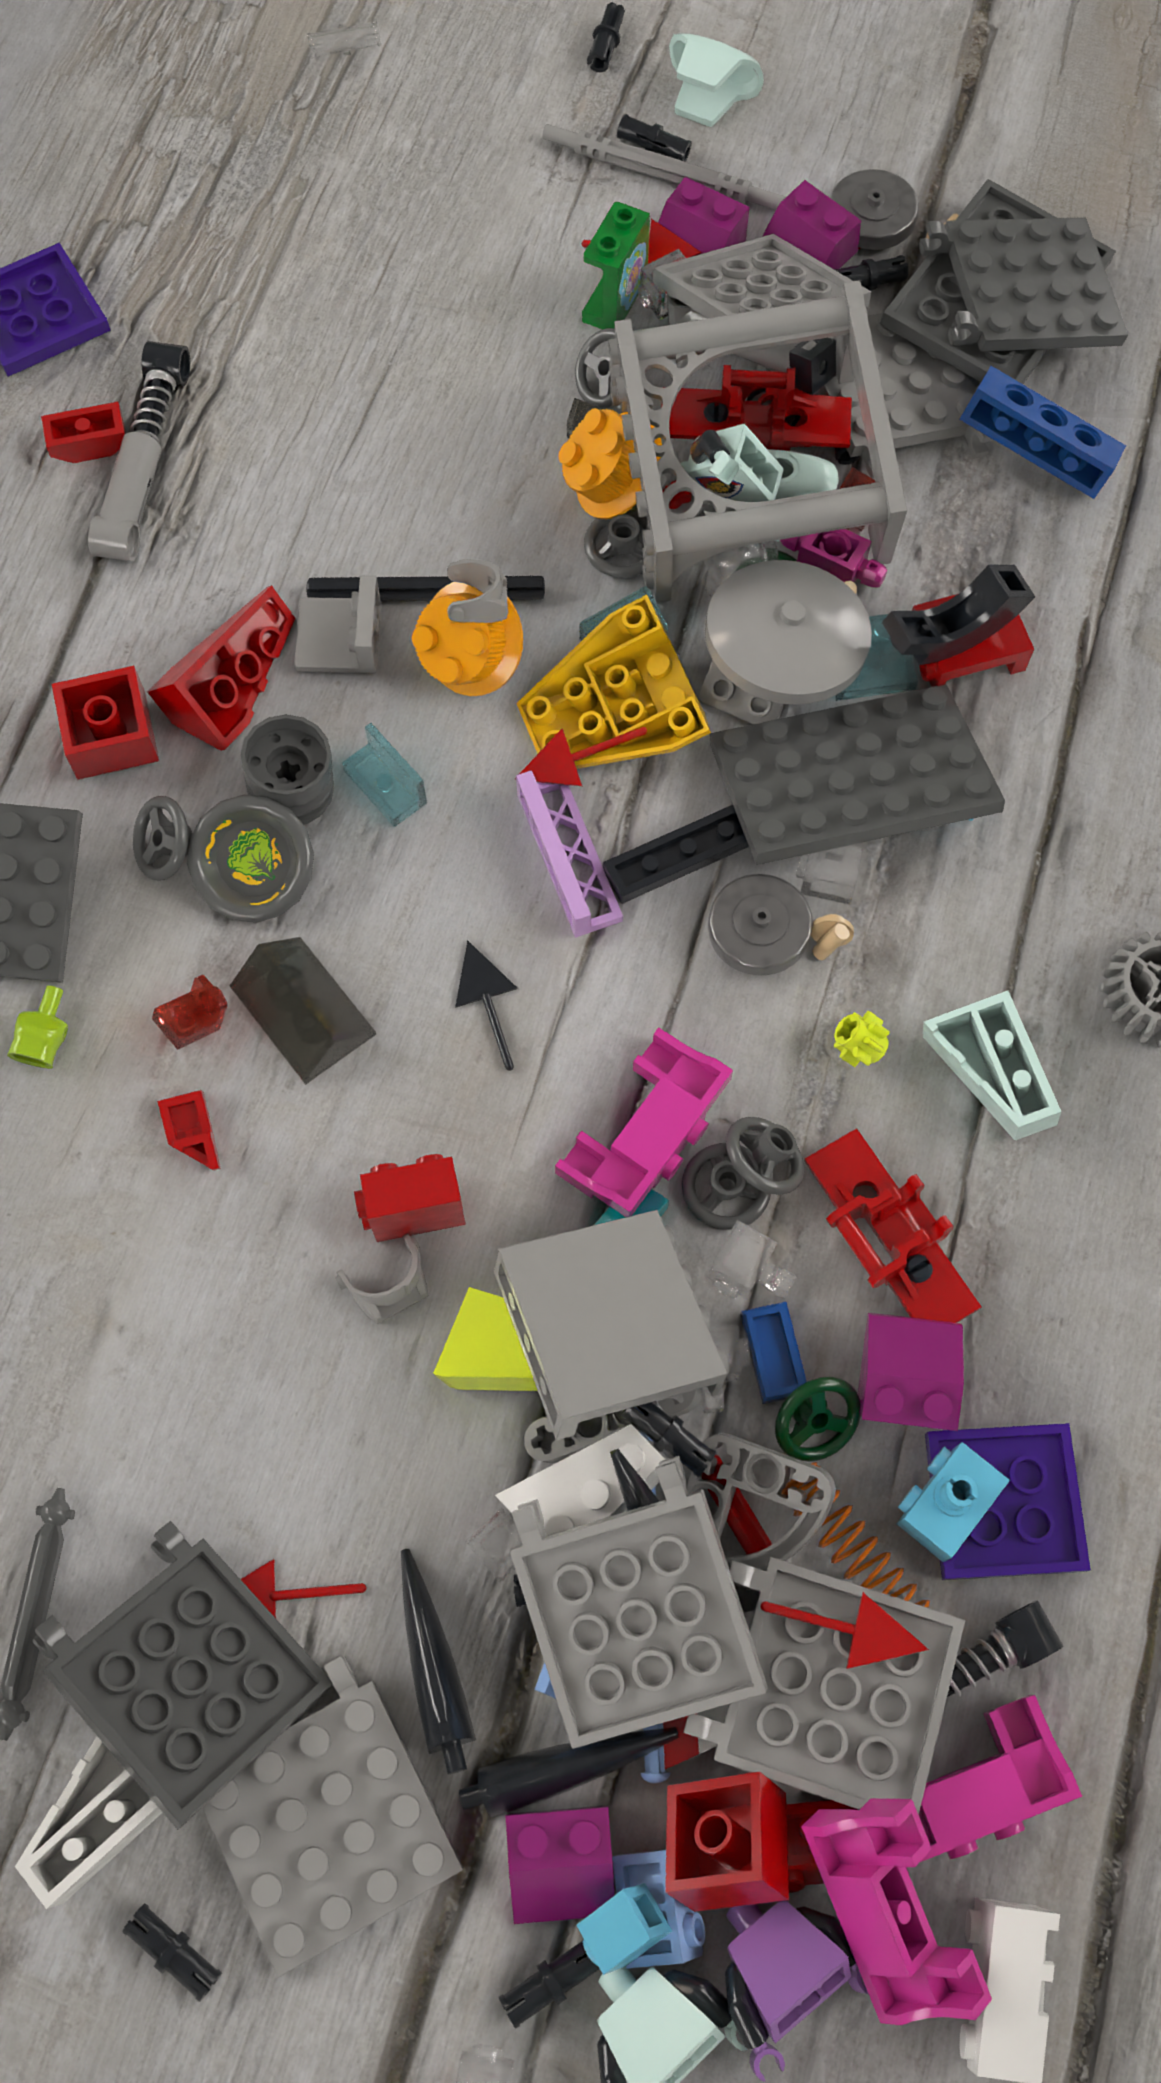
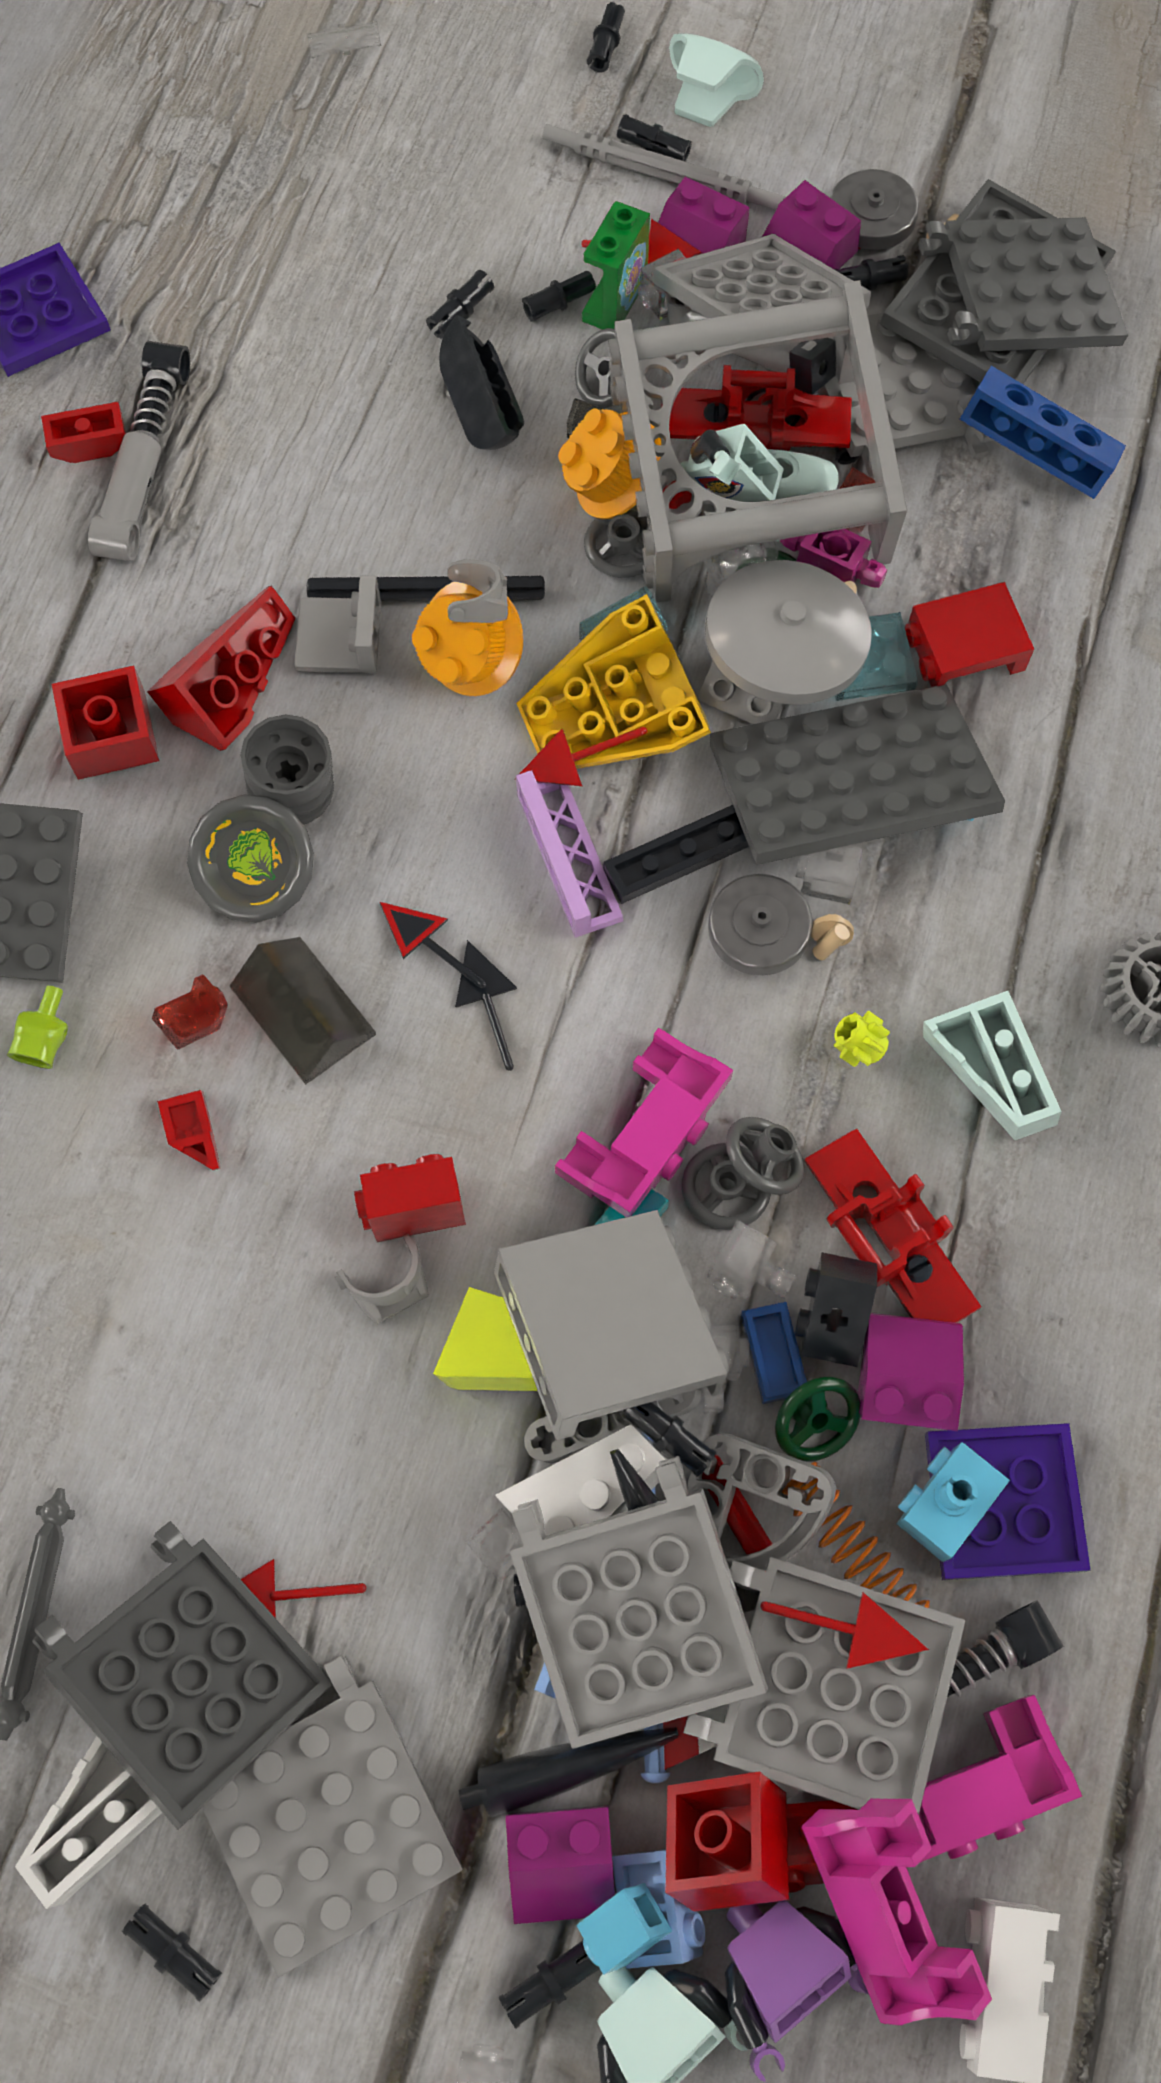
(165, 838): dark grey piece -> none
(386, 778): clear light blue panel -> none
(414, 928): none -> piece
(434, 1672): black piece -> none
(460, 302): none -> black pin
(479, 388): none -> black brick
(558, 295): none -> black axle
(839, 1332): none -> black brick
(964, 620): black arch -> none

